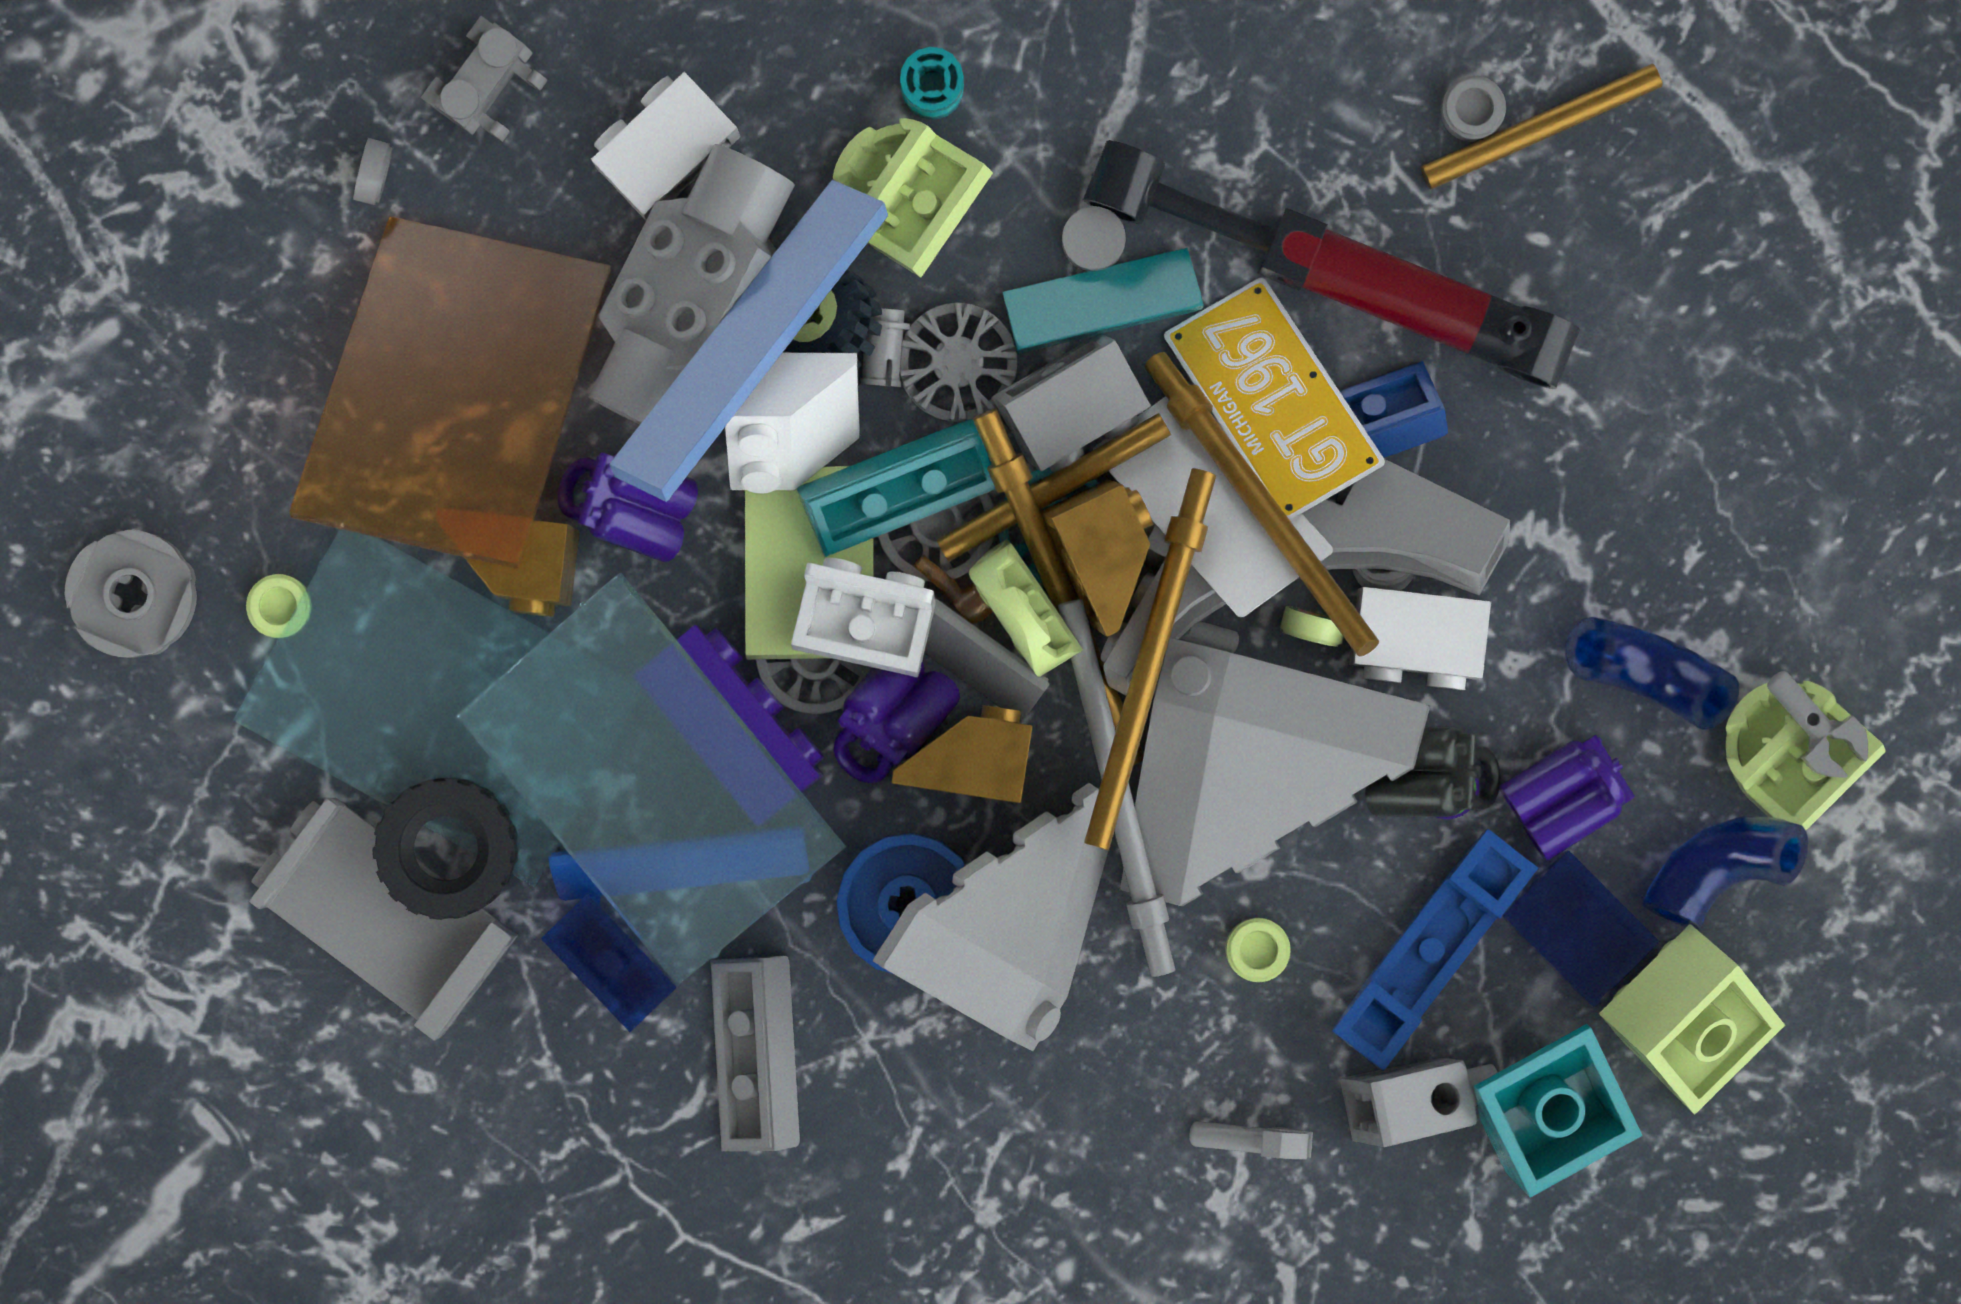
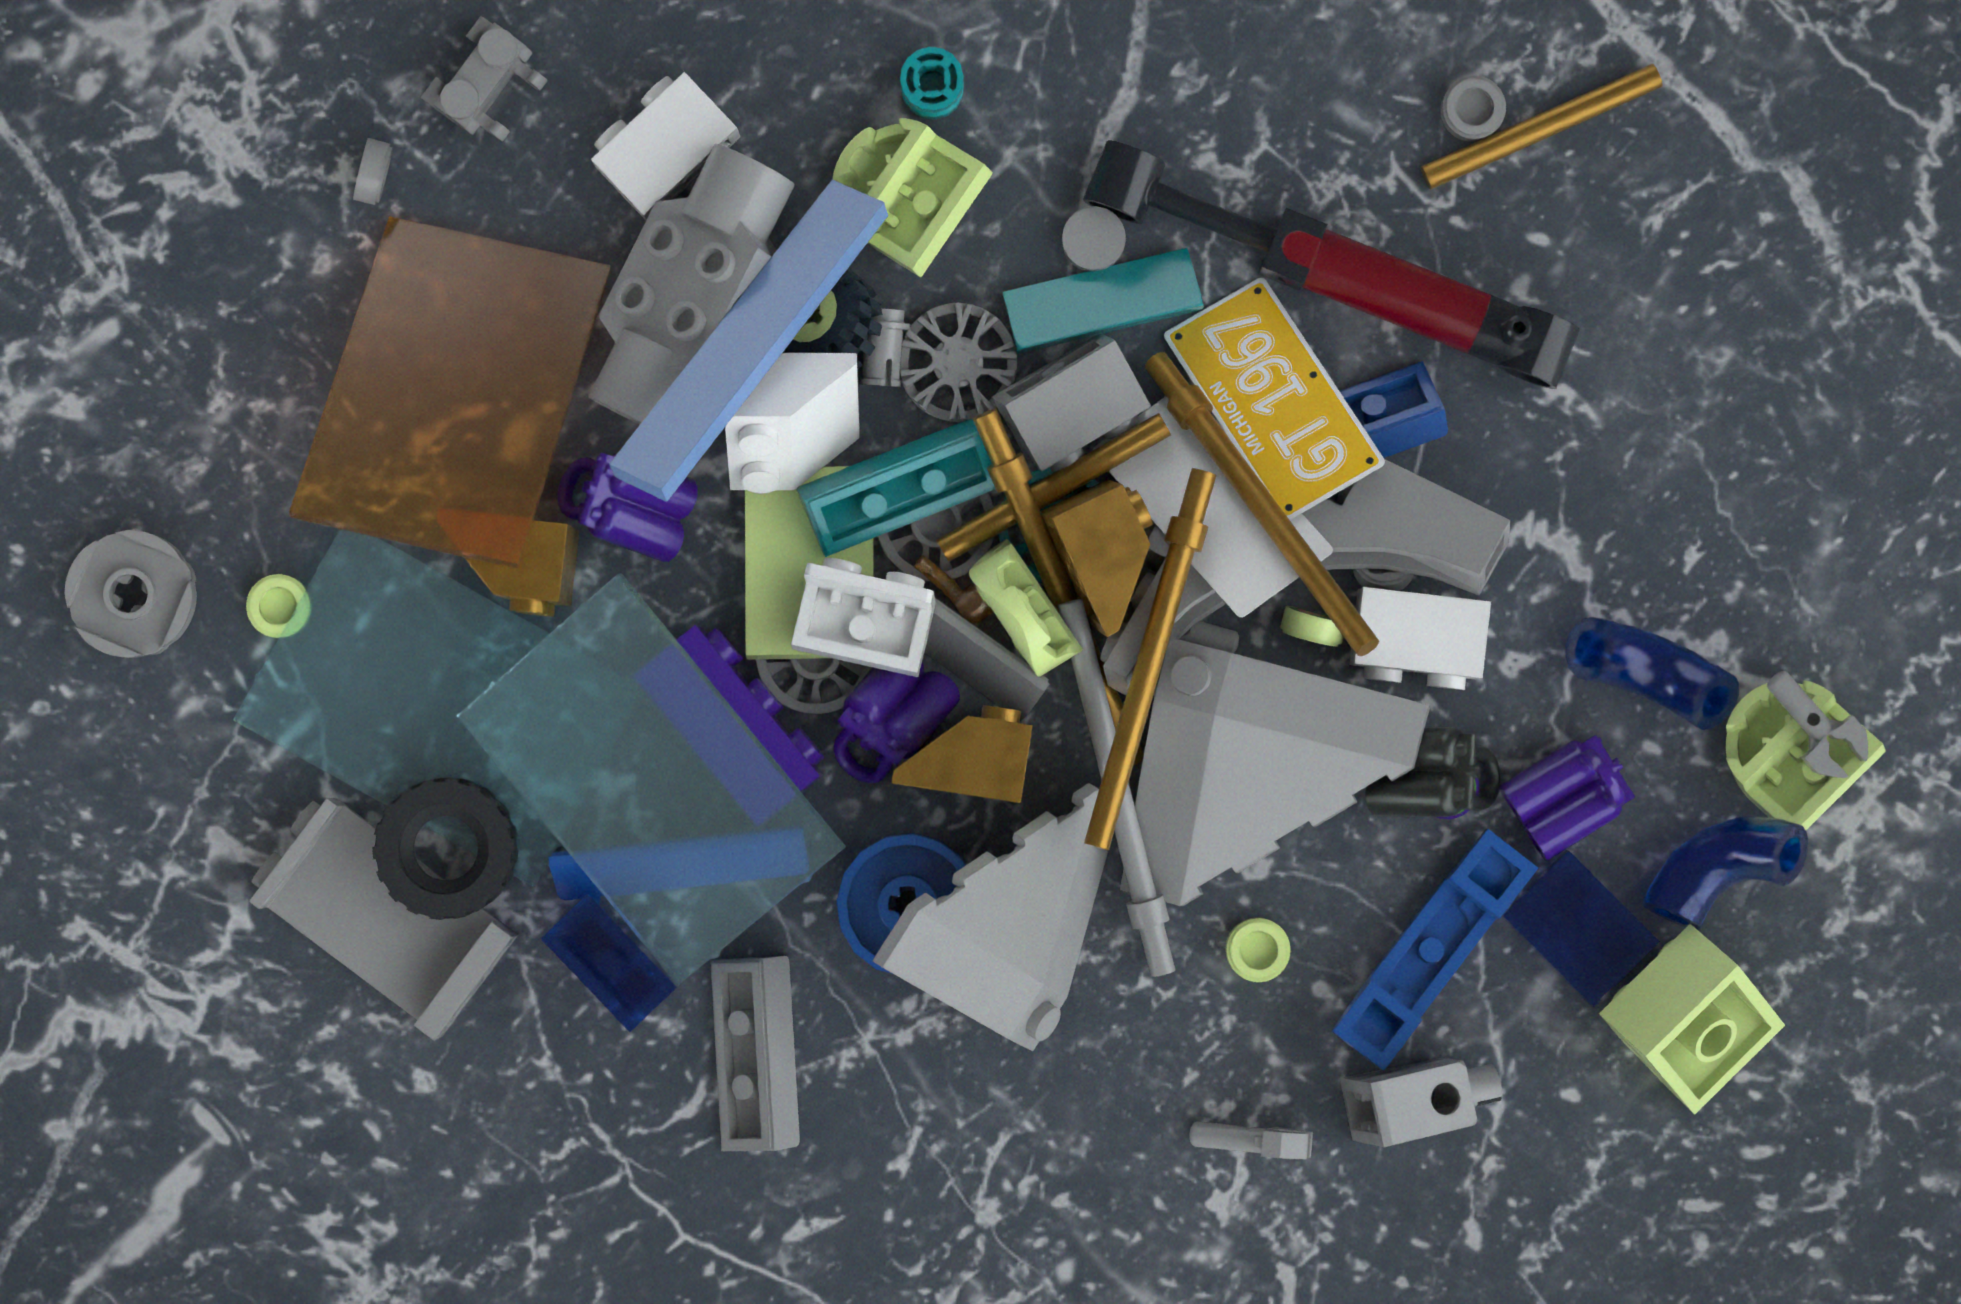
(1555, 1112): teal slope -> none

